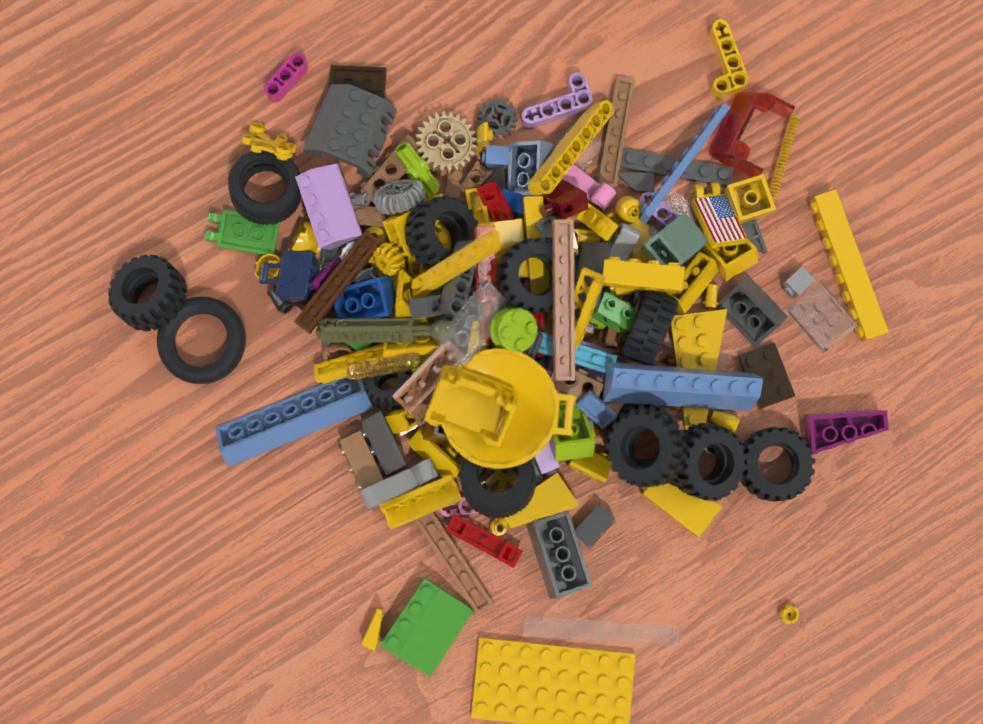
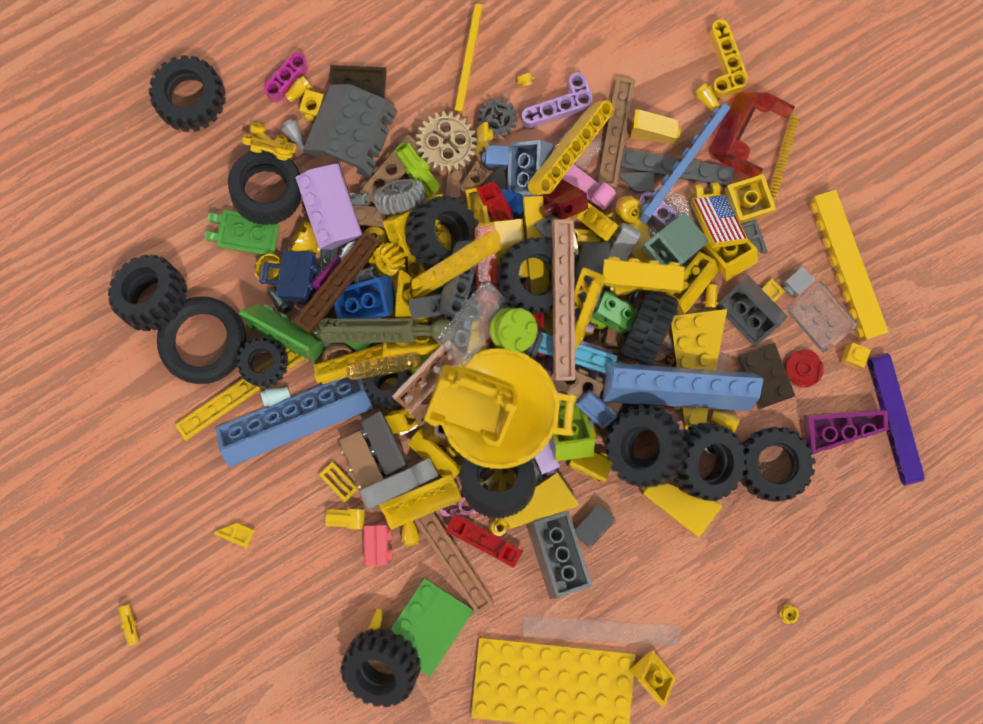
(128, 625): none -> yellow pin
(177, 72): none -> black tyre
(227, 400): none -> yellow tile
(237, 534): none -> yellow tile
(246, 362): none -> black tyre
(274, 395): none -> light aqua cone
(283, 331): none -> bright green slope
(292, 131): none -> light grey cone
(298, 88): none -> yellow cone
(311, 98): none -> yellow brick
(333, 487): none -> yellow tile
(345, 518): none -> yellow piece
(371, 684): none -> black tyre
(376, 545): none -> coral brick
(410, 534): none -> yellow cone
(468, 60): none -> yellow tile
(525, 79): none -> yellow plate
(654, 127): none -> yellow slope
(654, 677): none -> yellow slope
(707, 97): none -> yellow cone
(772, 289): none -> yellow tile
(804, 368): none -> red tile
(855, 356): none -> yellow brick
(900, 430): none -> dark purple beam

